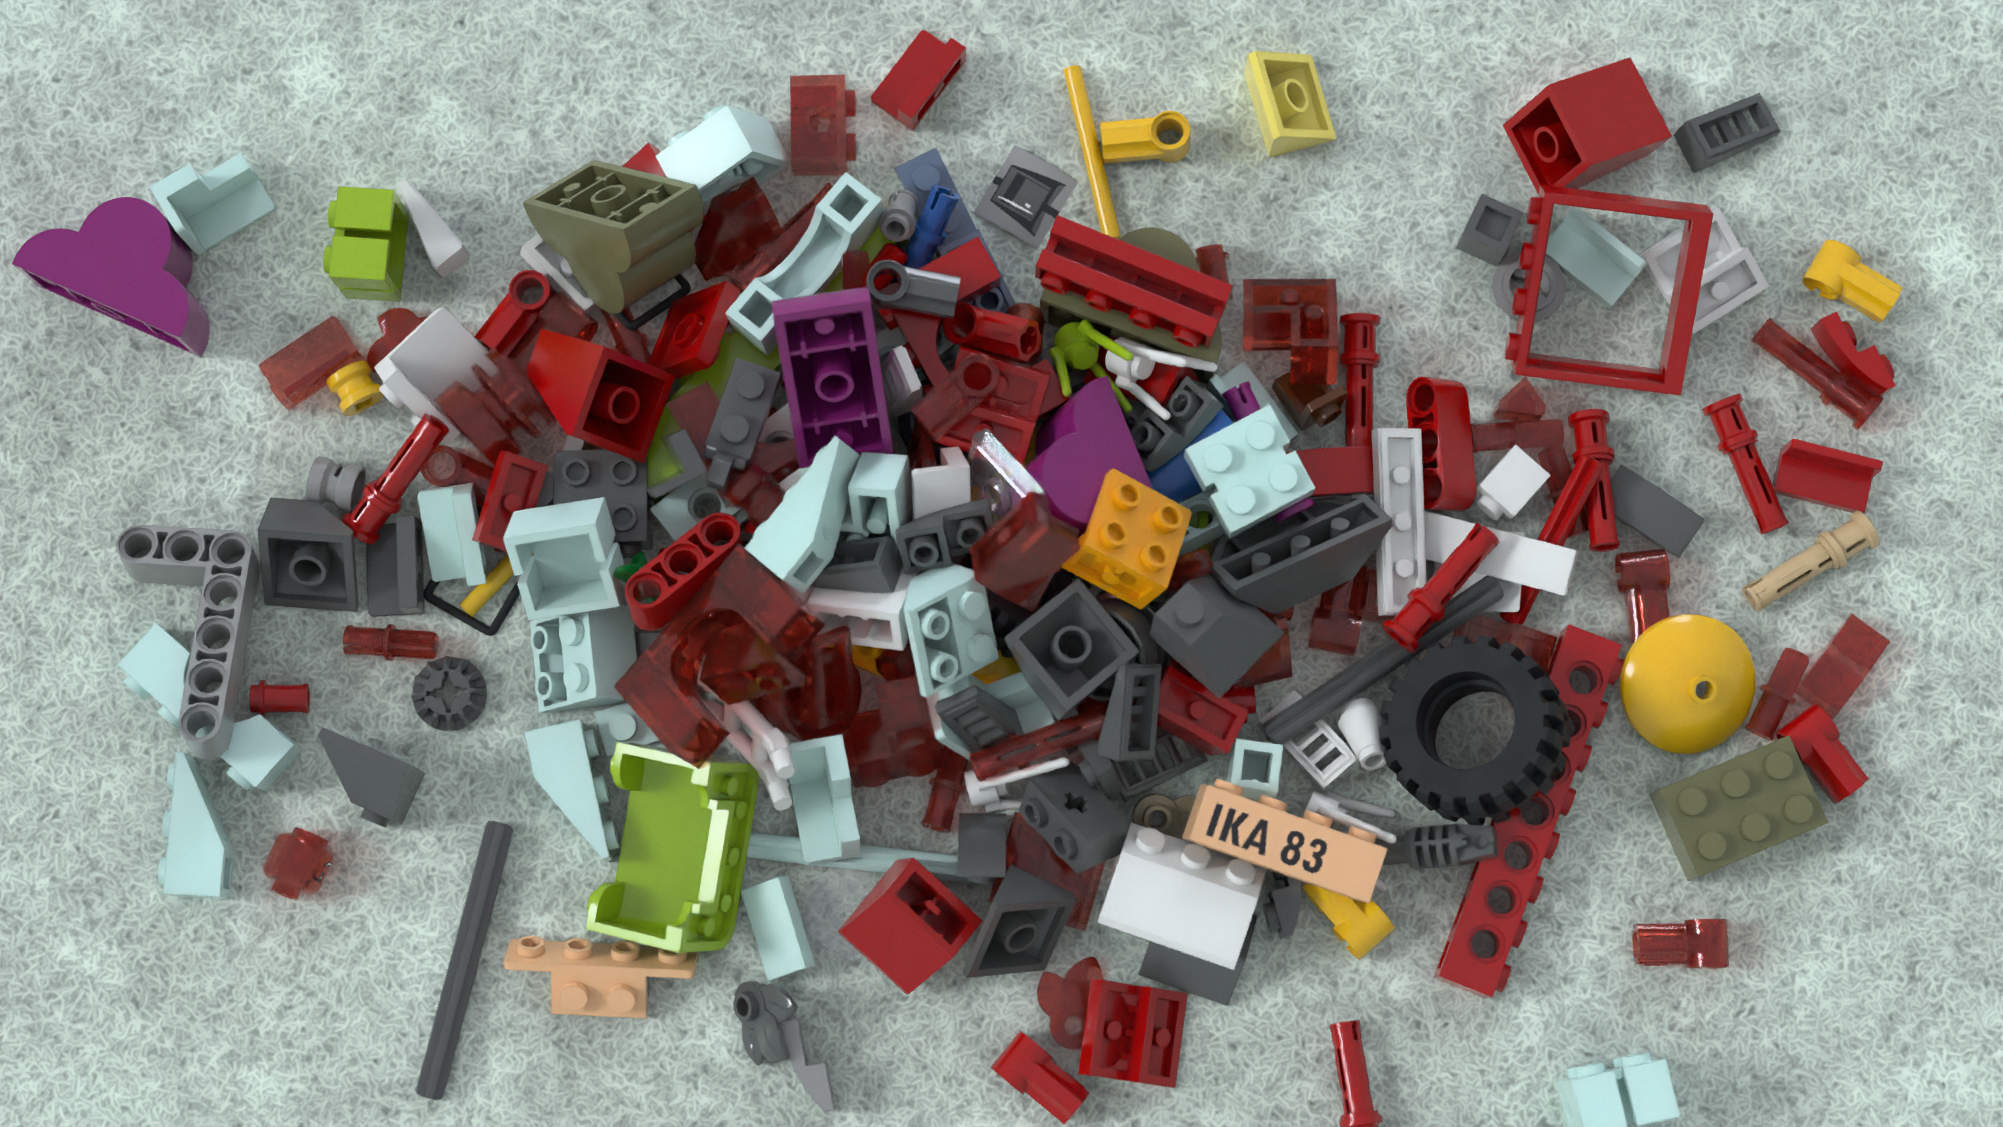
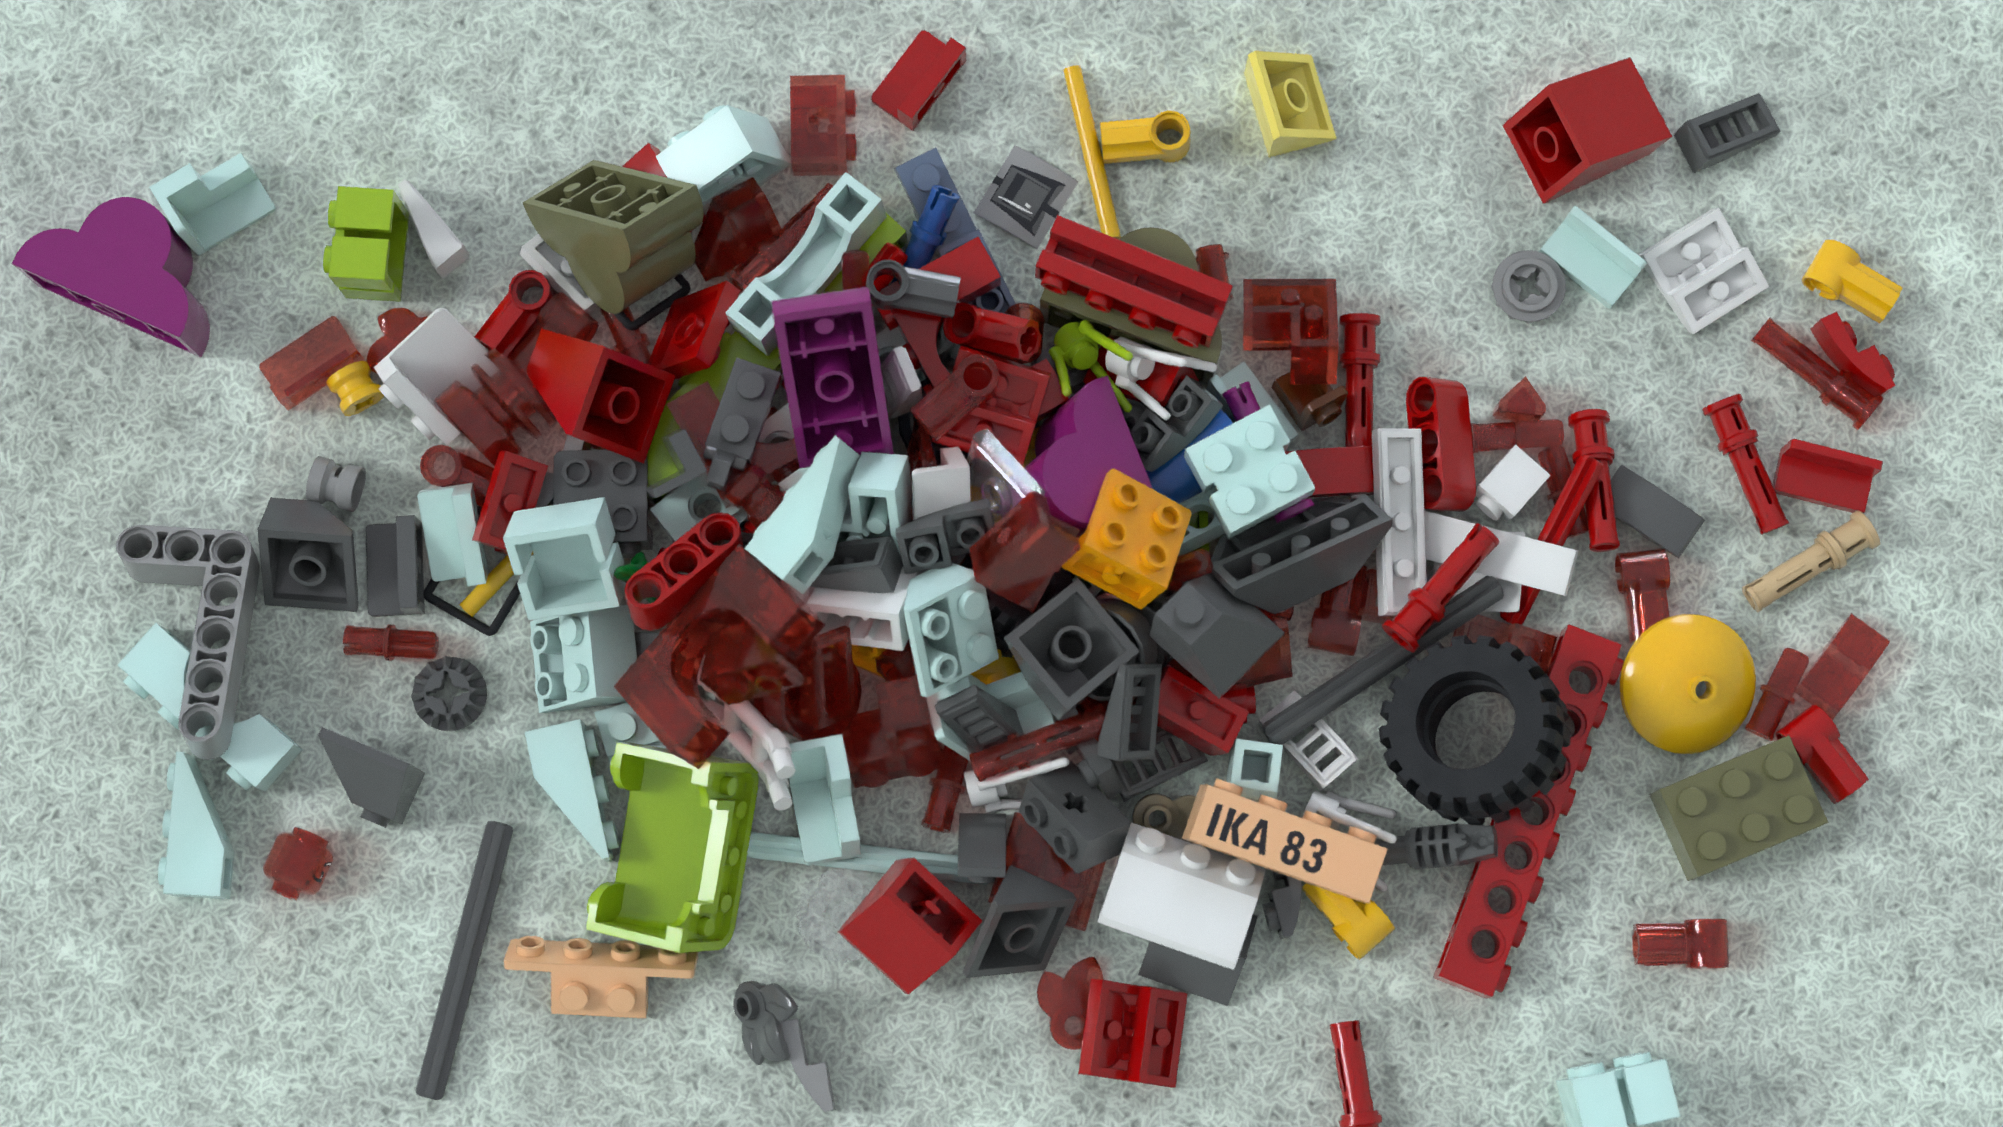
(279, 698): red pin -> none
(384, 495): red pin -> none
(778, 928): light aqua tile -> none
(898, 219): light grey pin -> none
(1032, 1072): red piece -> none
(1360, 727): white cone -> none
(1489, 230): dark grey brick -> none
(1682, 309): red window -> none

